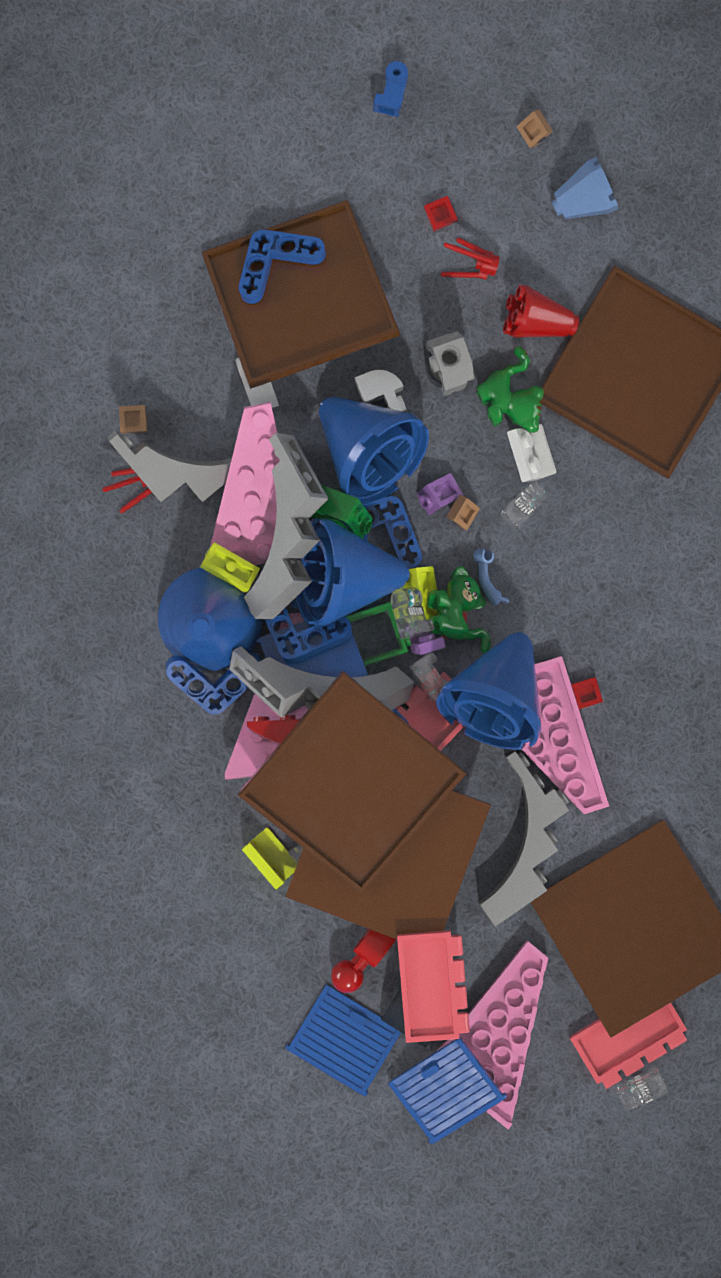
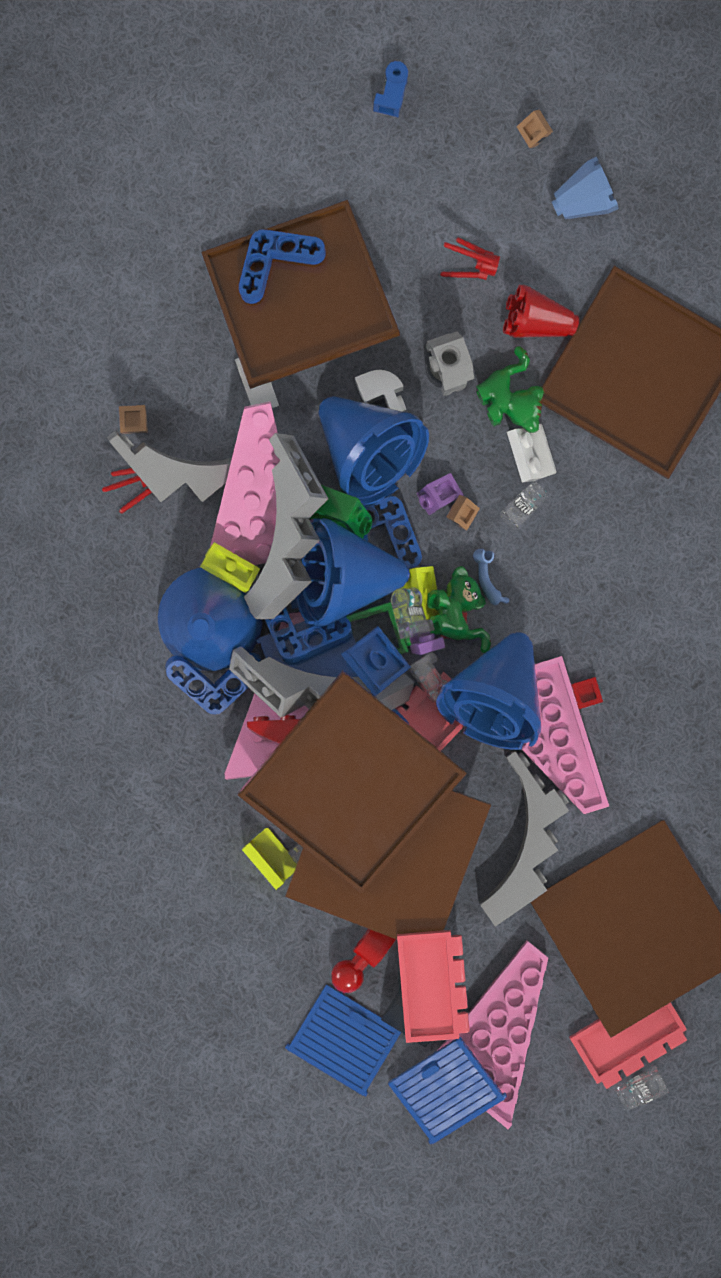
(376, 661): none -> blue tile
(440, 213): red tile -> none

